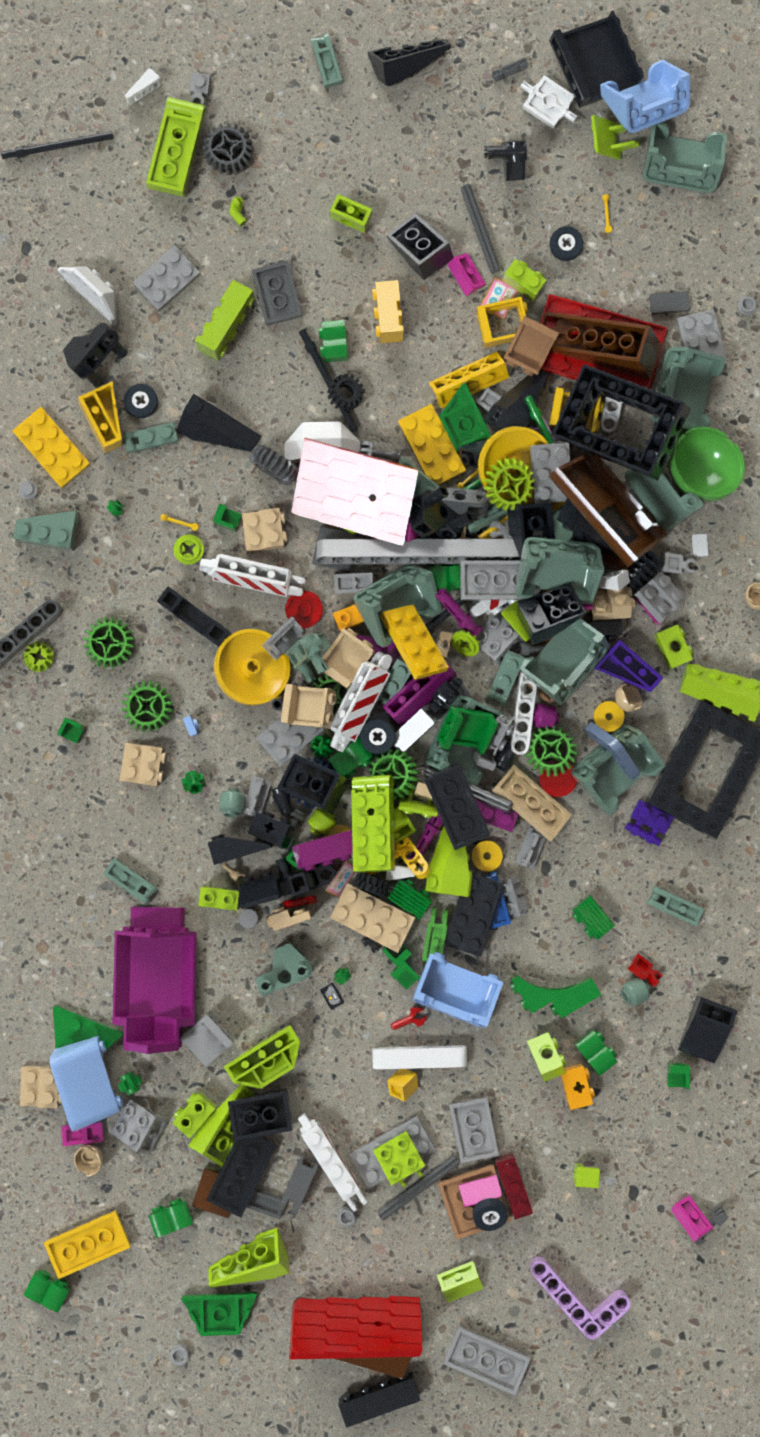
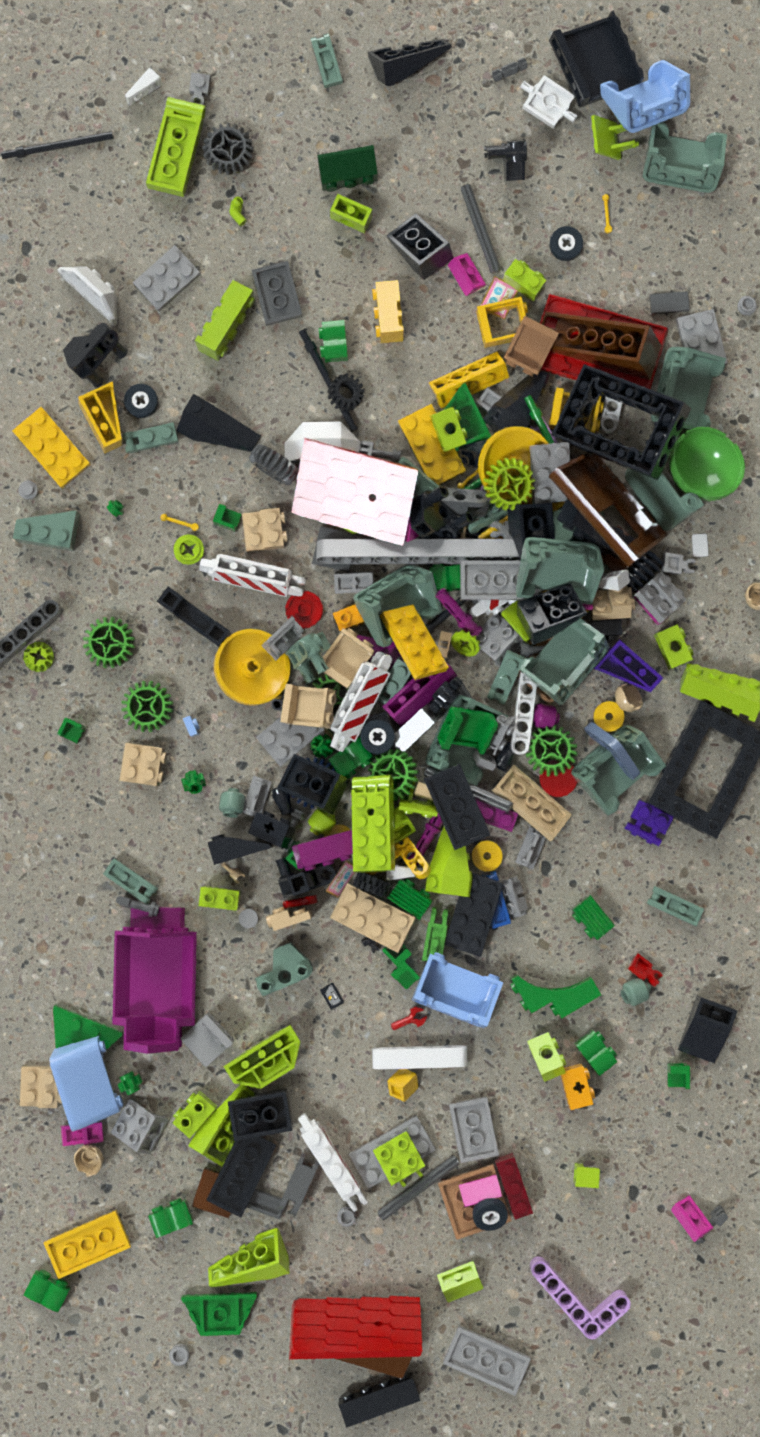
(153, 909): none -> dark grey hinge
(259, 891): black slope -> none
(342, 975): green plate -> none
(347, 168): none -> dark green slope
(446, 440): none -> lime brick

